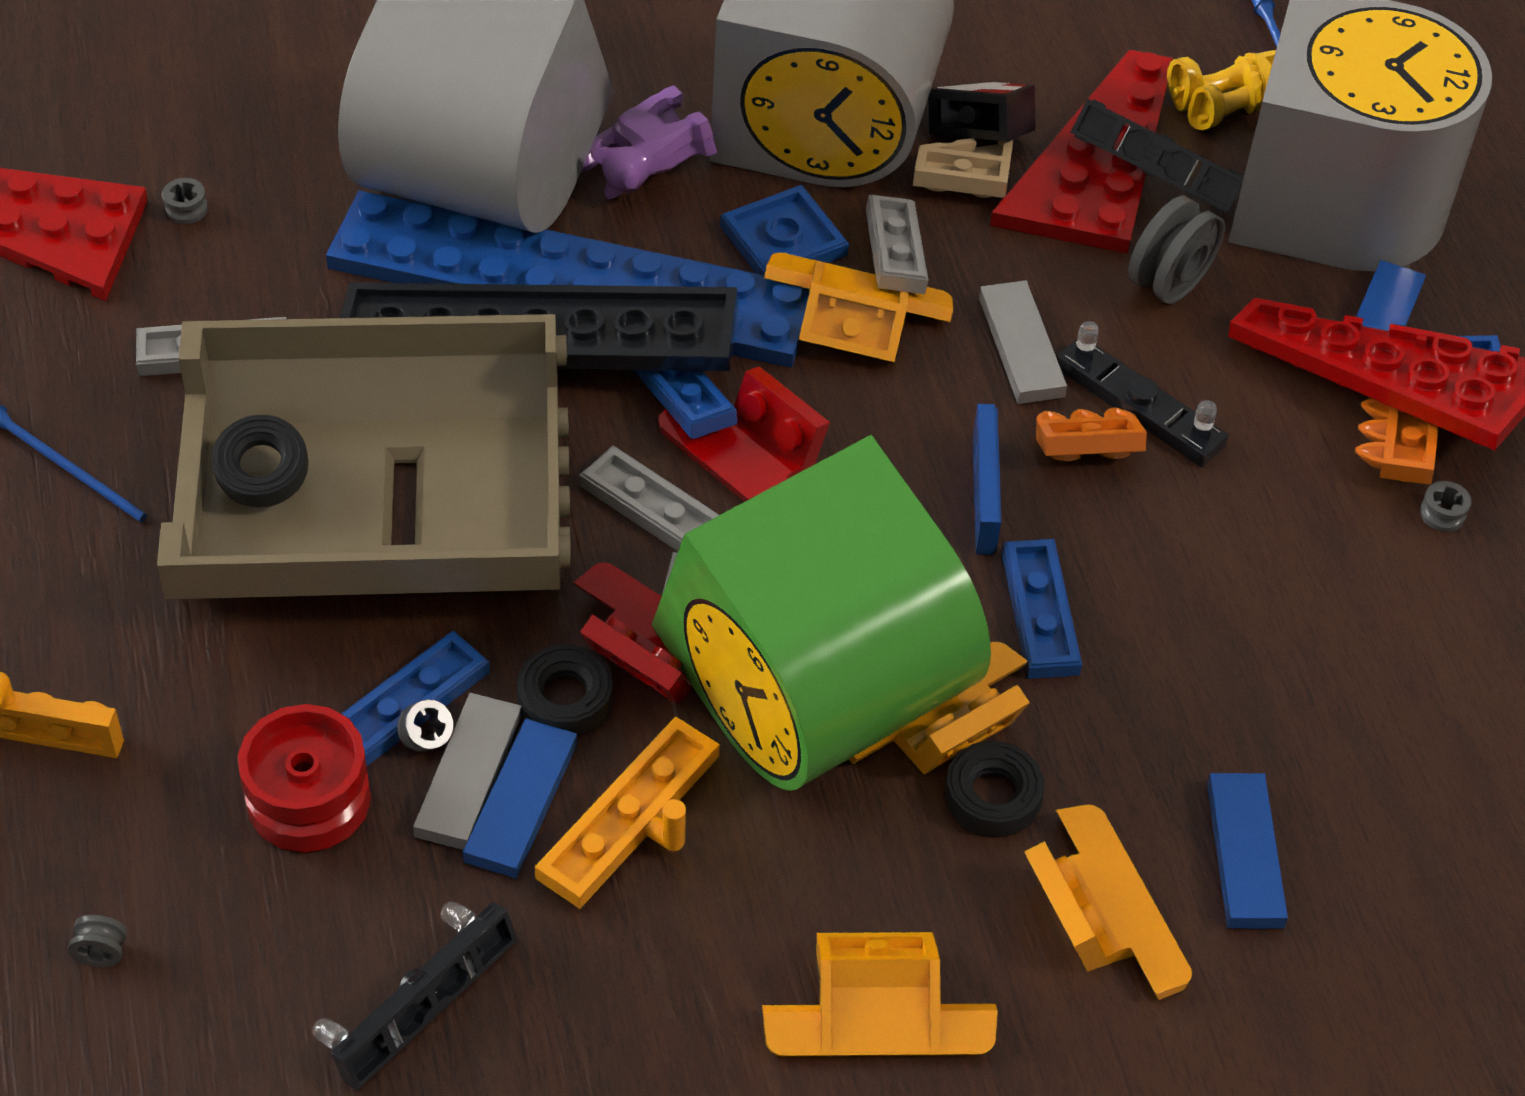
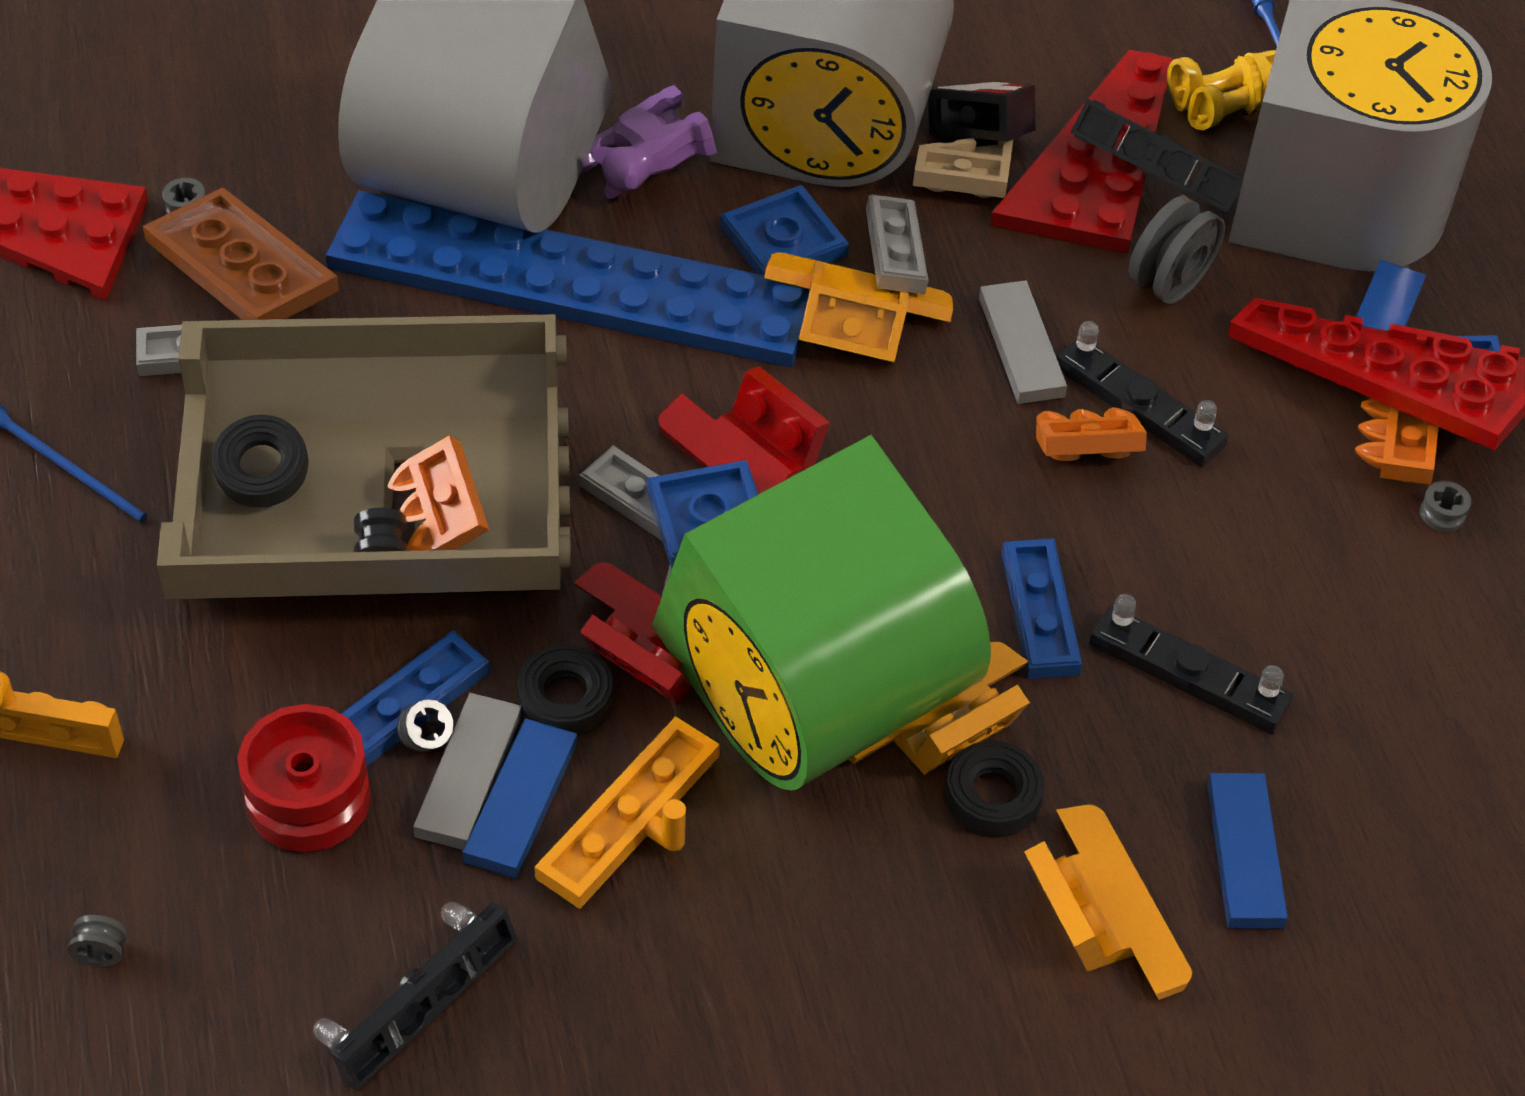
(240, 258): none -> dark orange plate
(380, 530): none -> black wheel
(442, 497): none -> orange plate
(602, 324): black plate -> none
(690, 400): blue tile -> none
(695, 497): none -> blue tile
(879, 1002): light orange plate -> none
(986, 479): blue tile -> none
(1192, 667): none -> black piece

